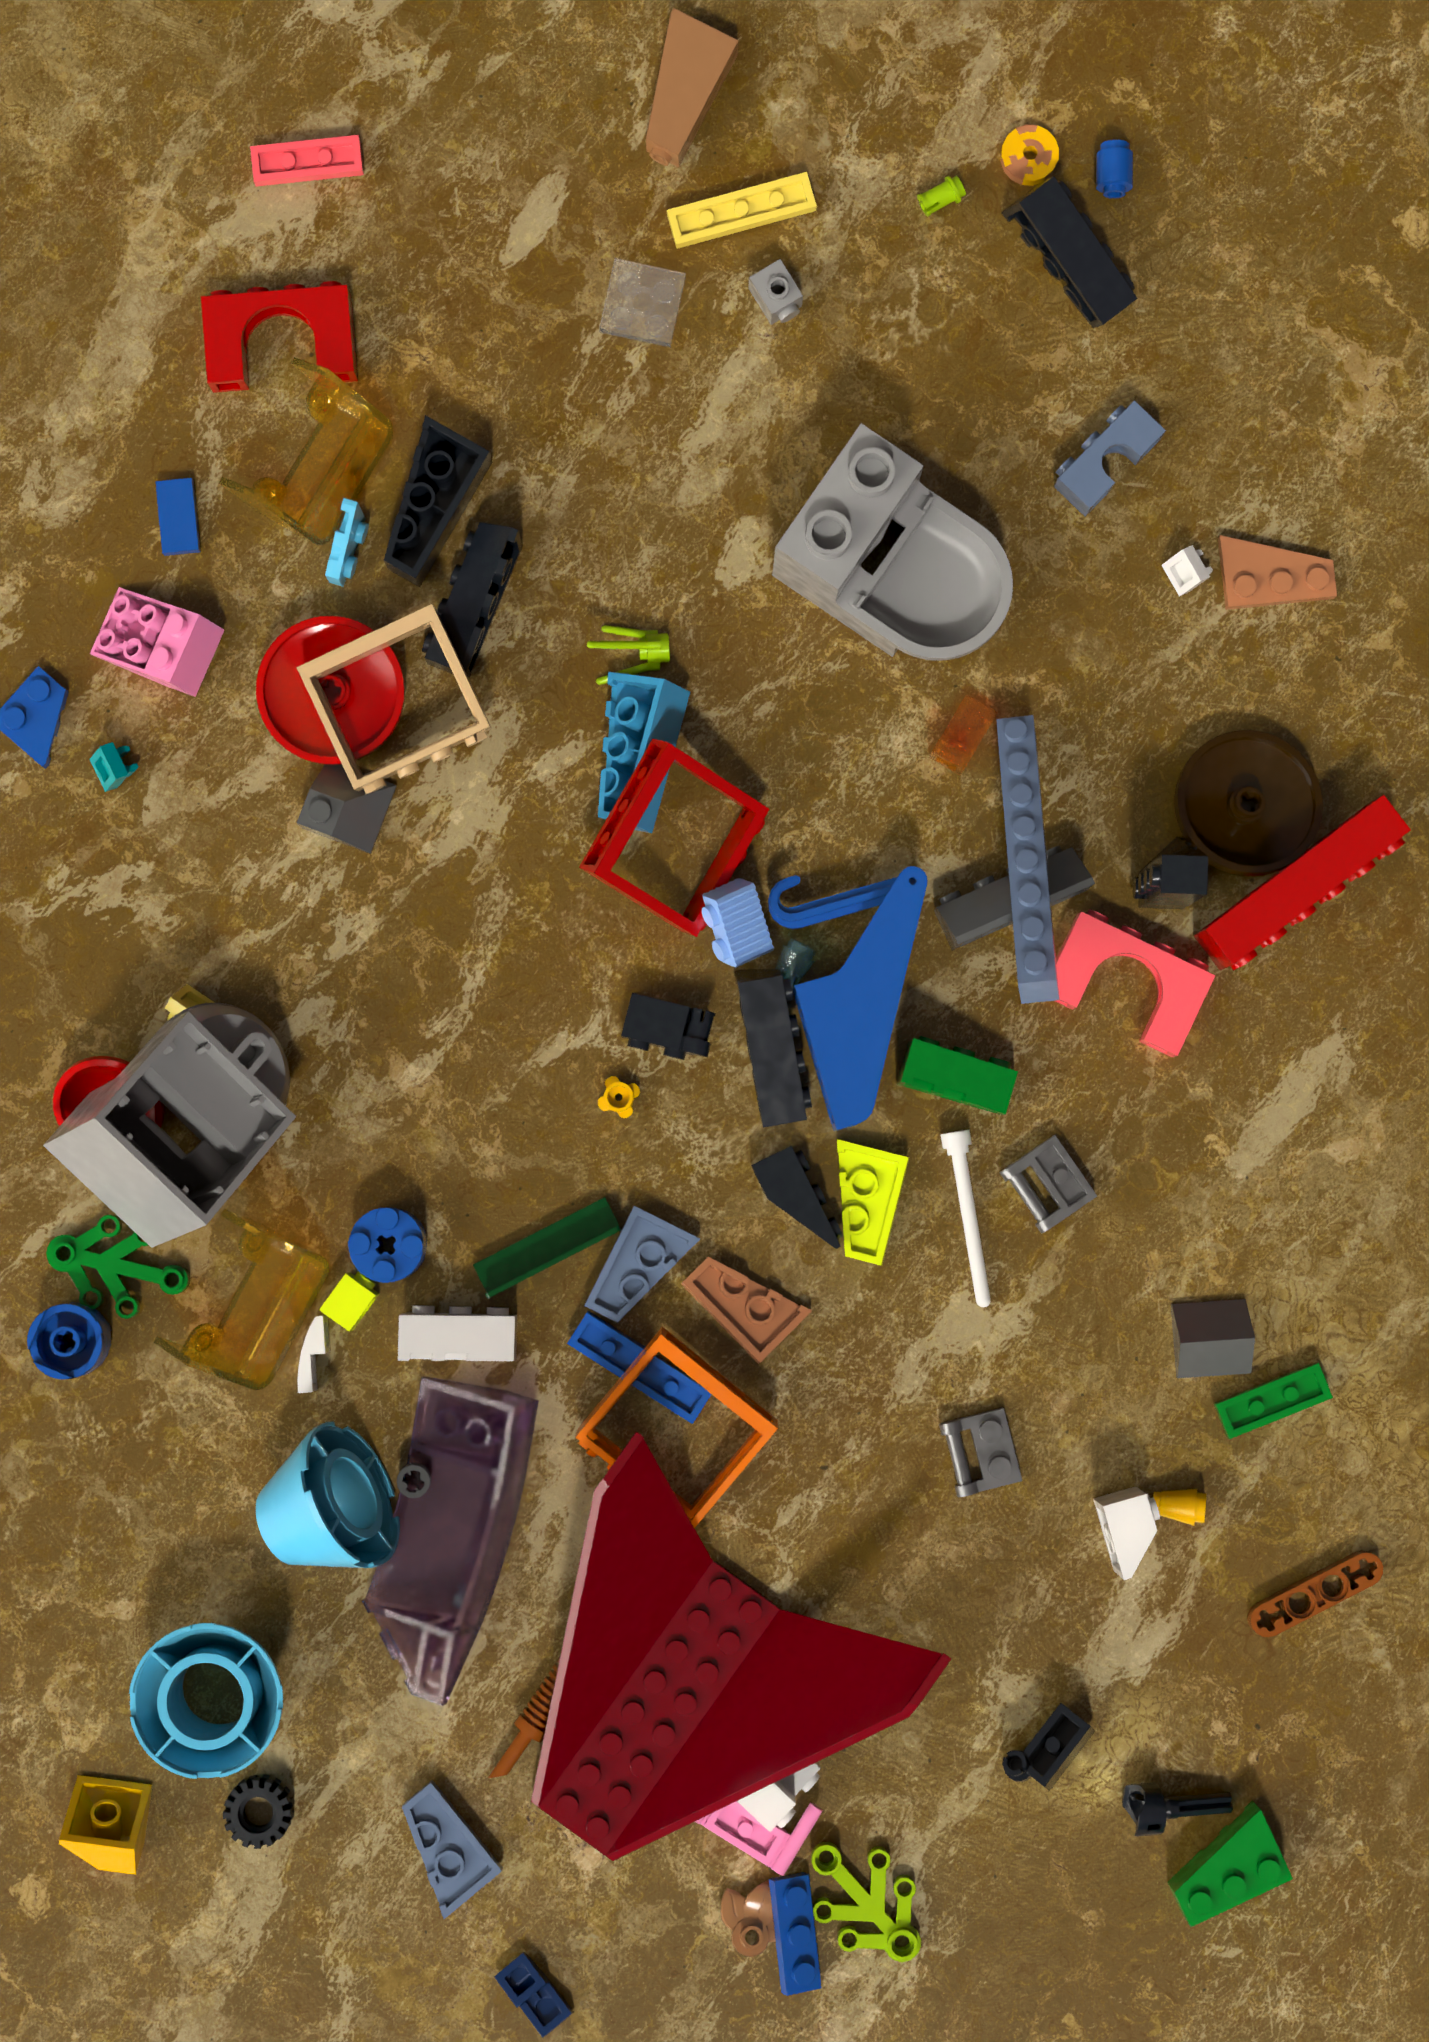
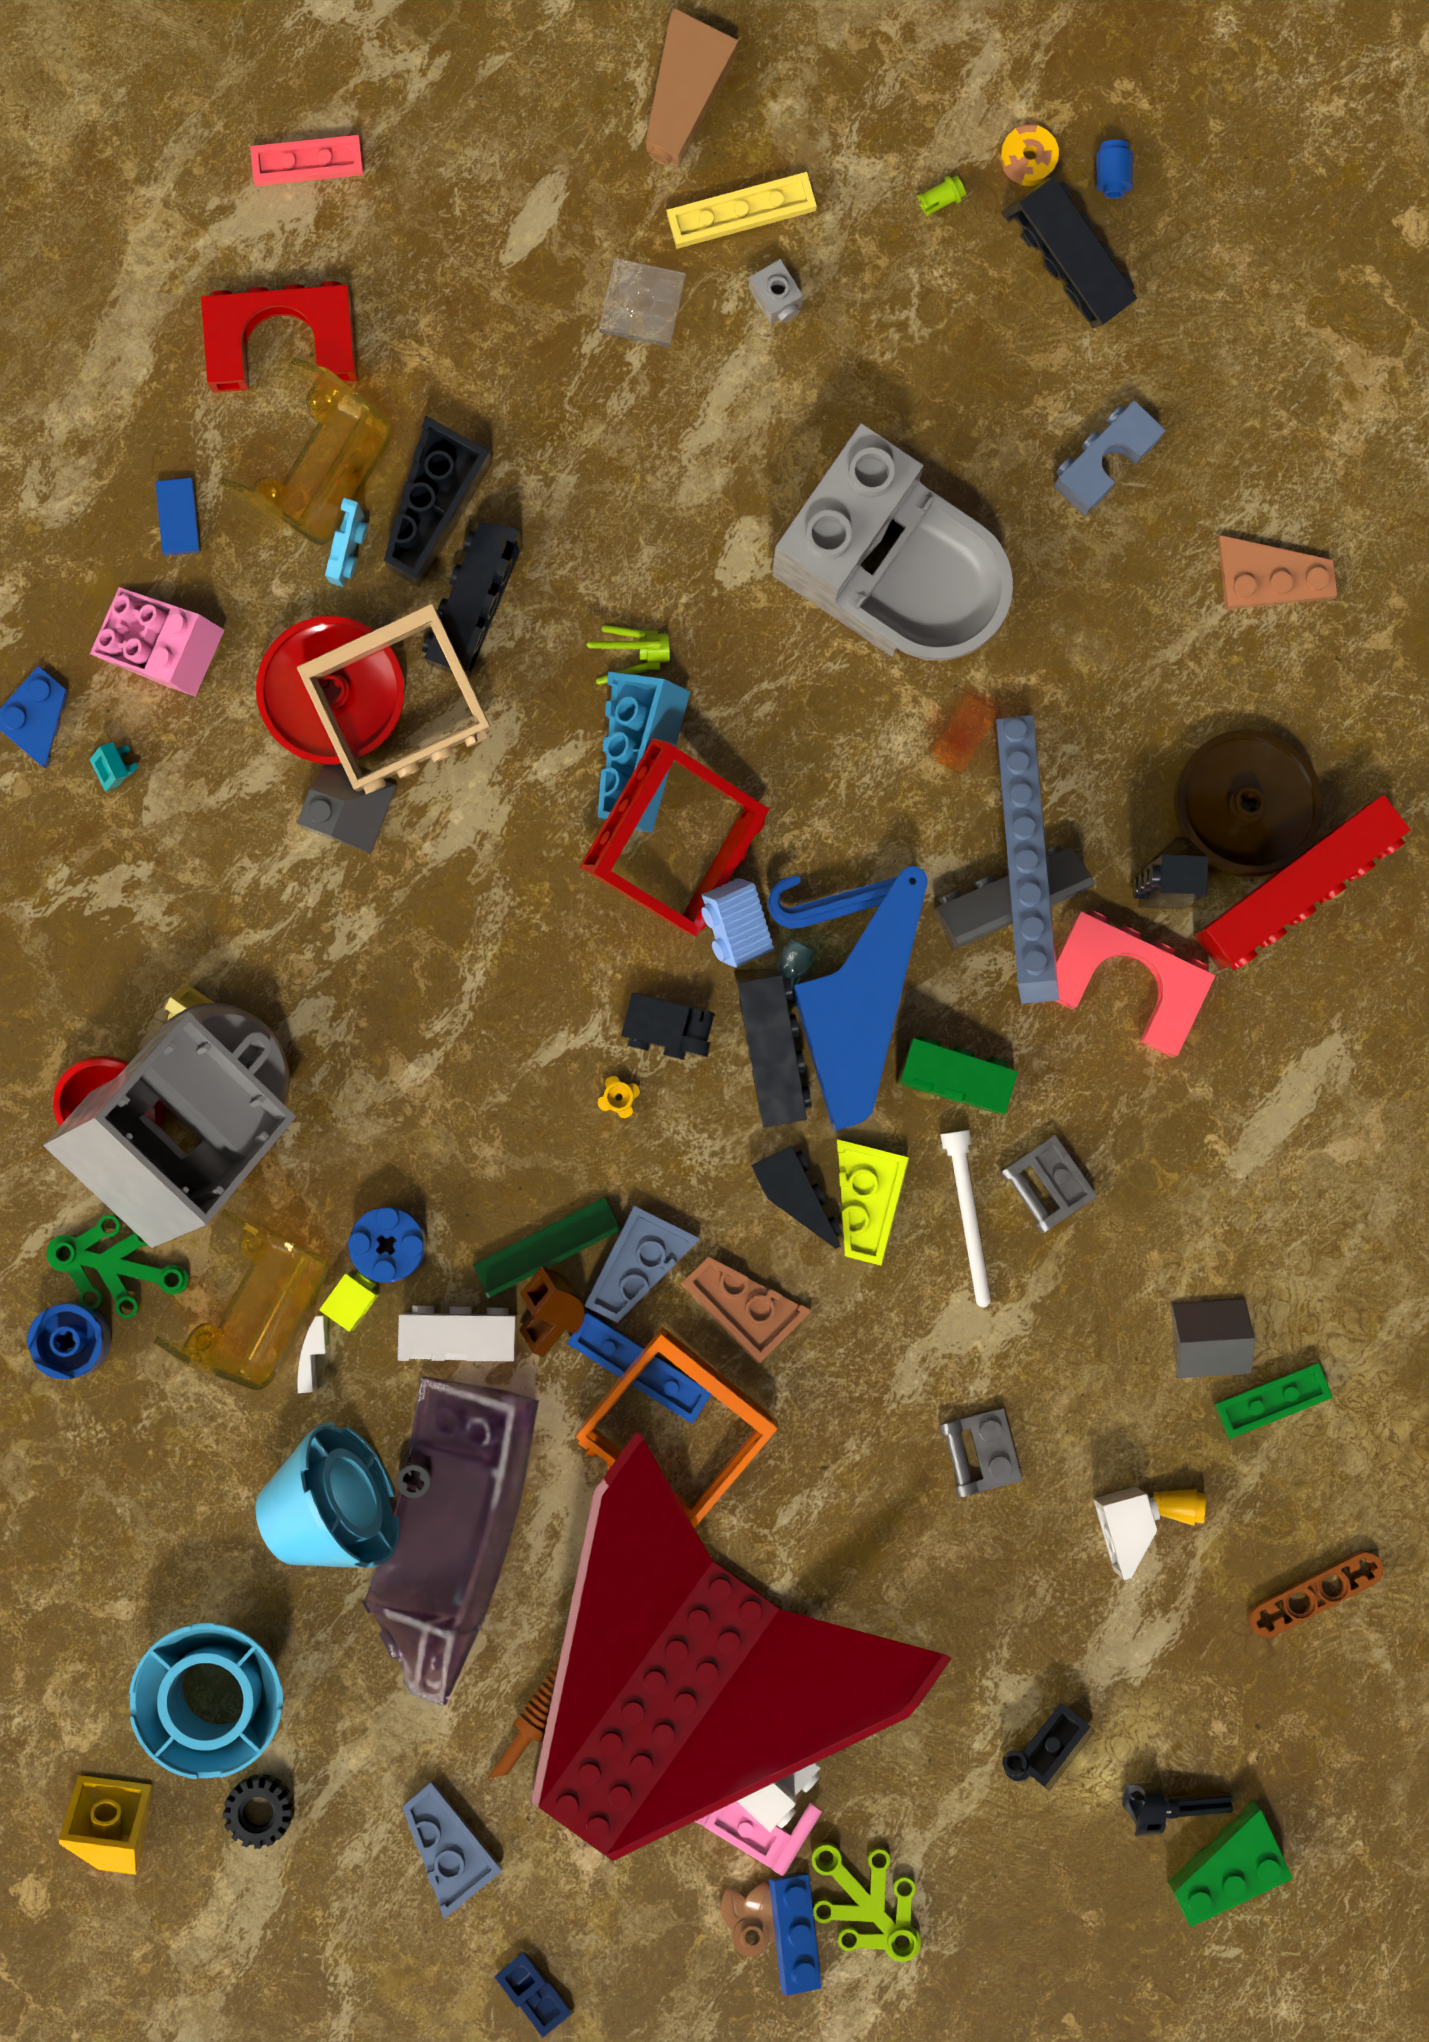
(552, 1308): none -> reddish brown brick
(1186, 570): white tile -> none

